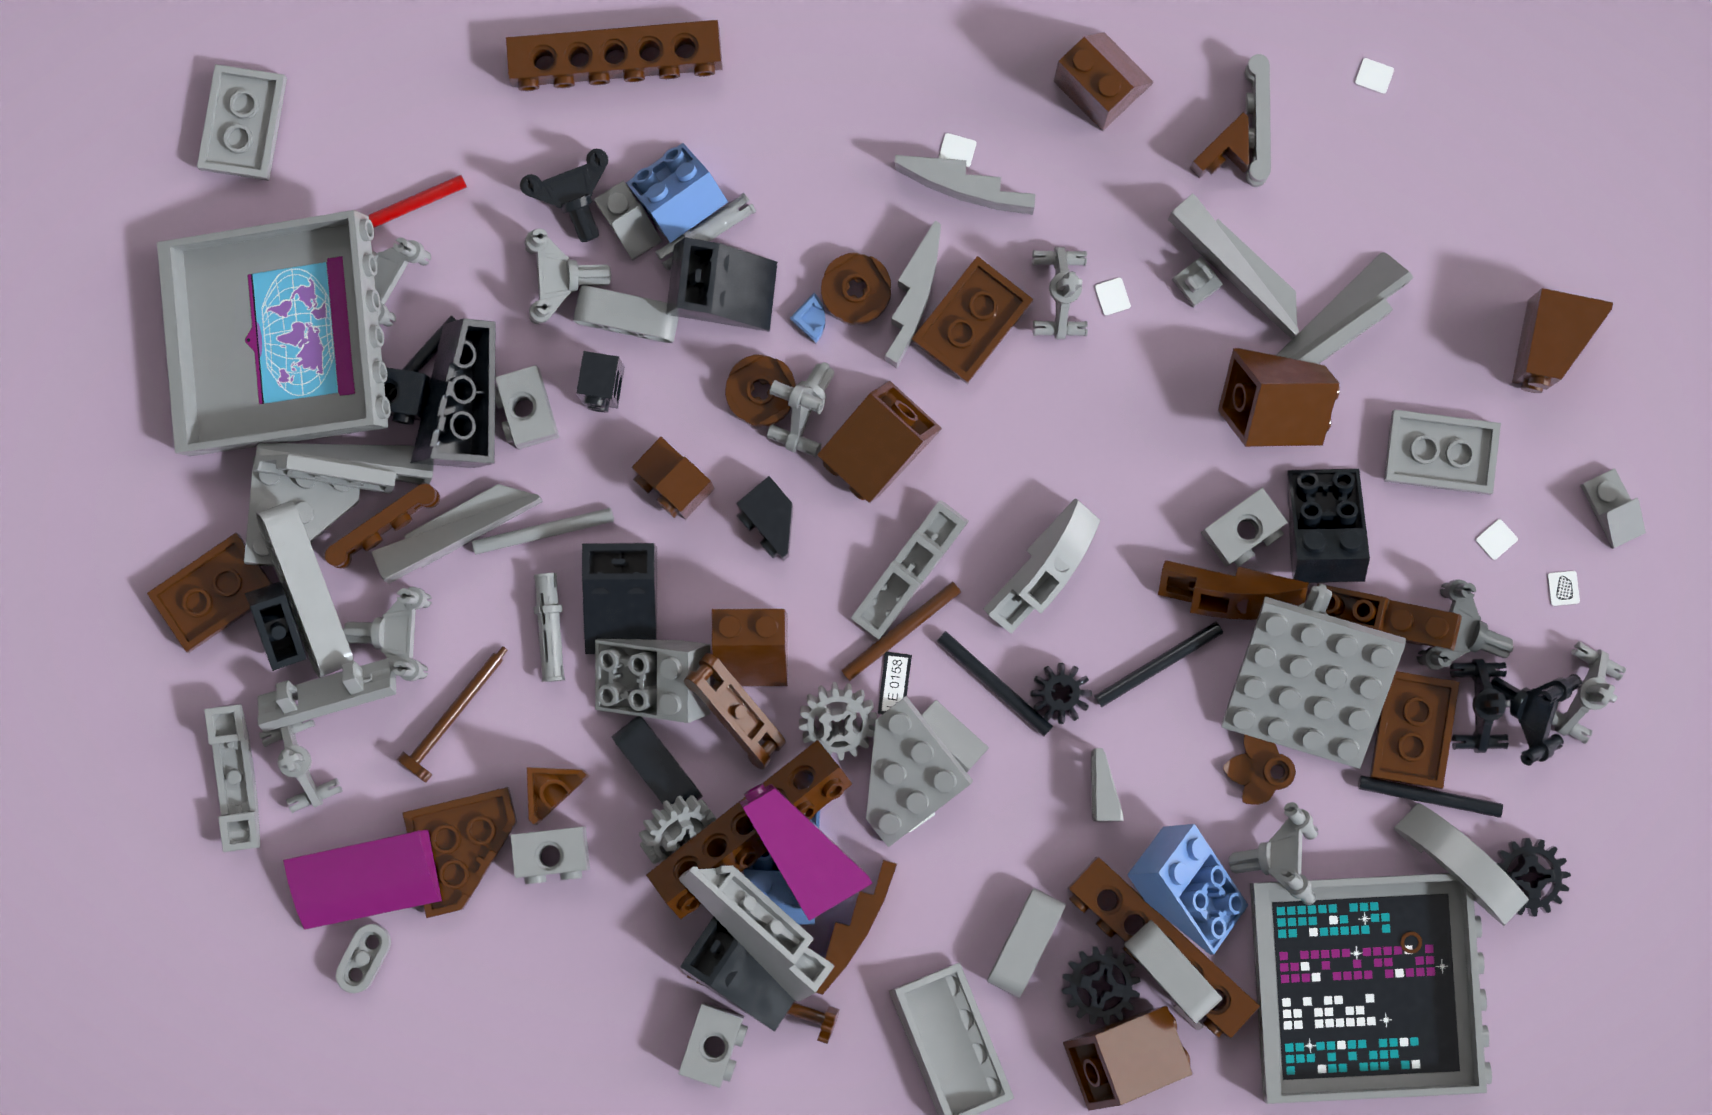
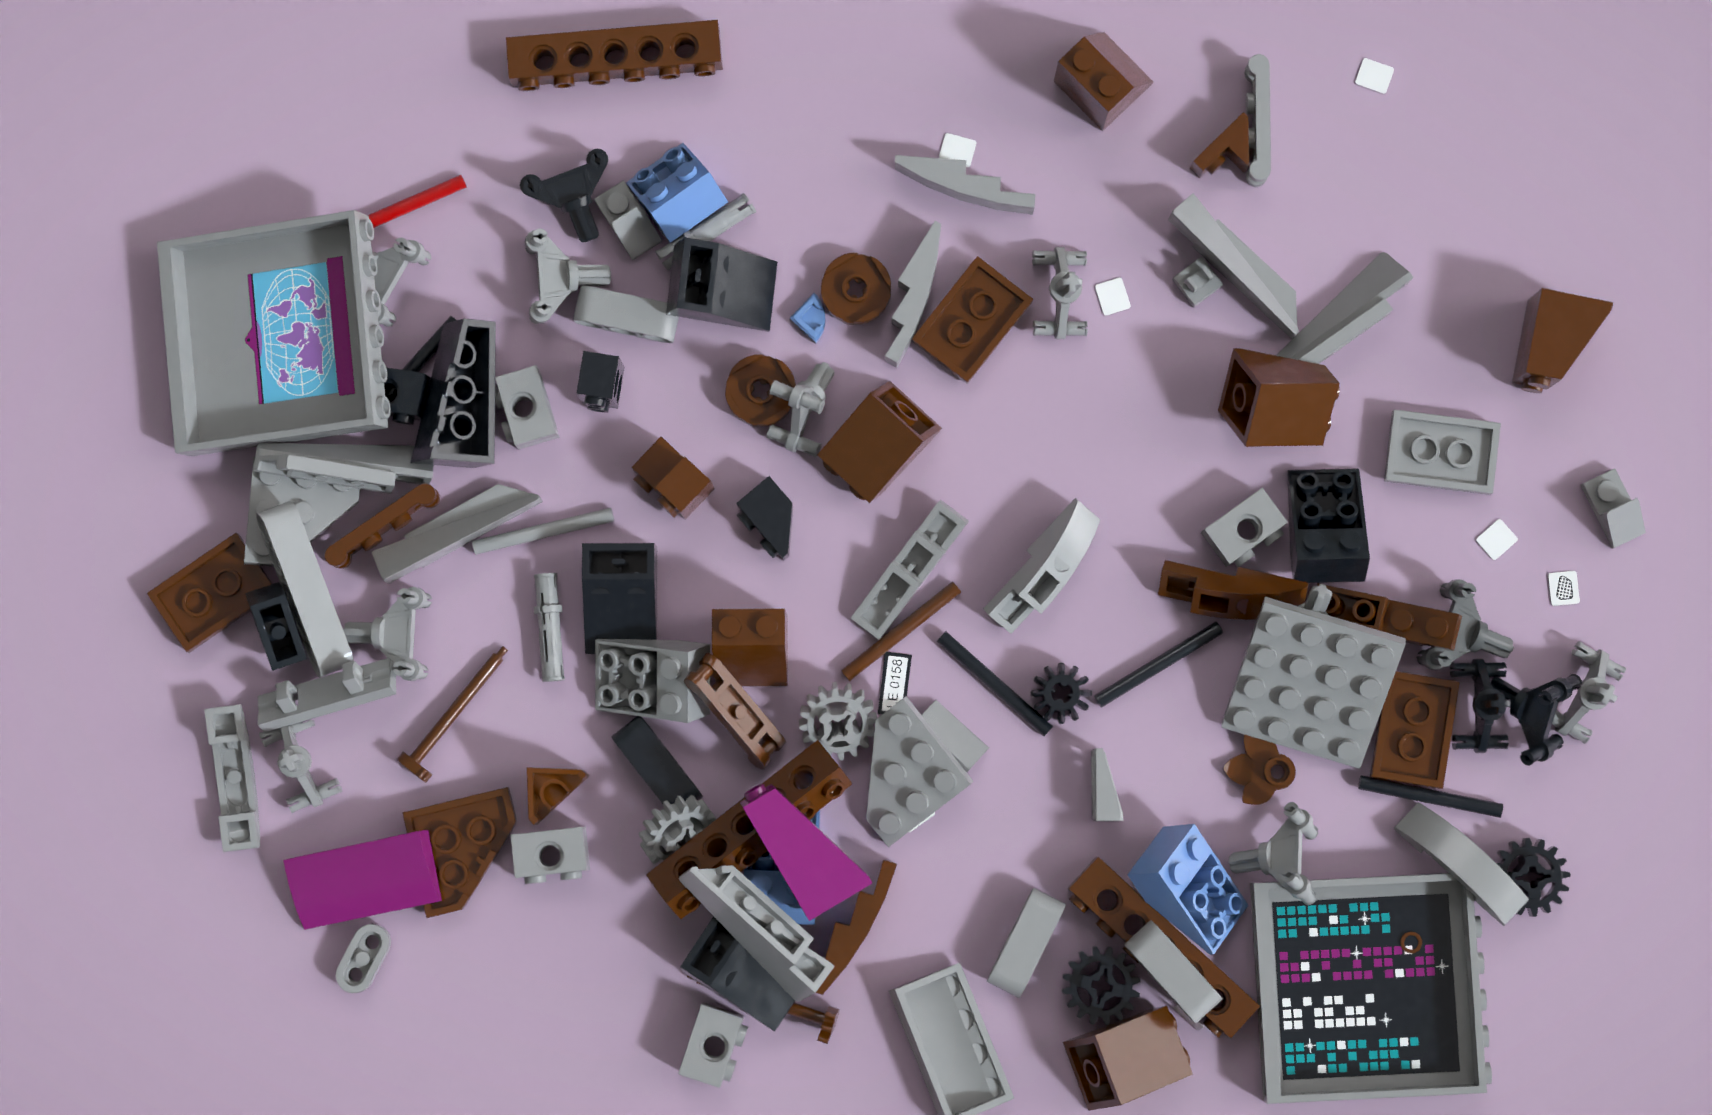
(242, 122): light grey plate -> none

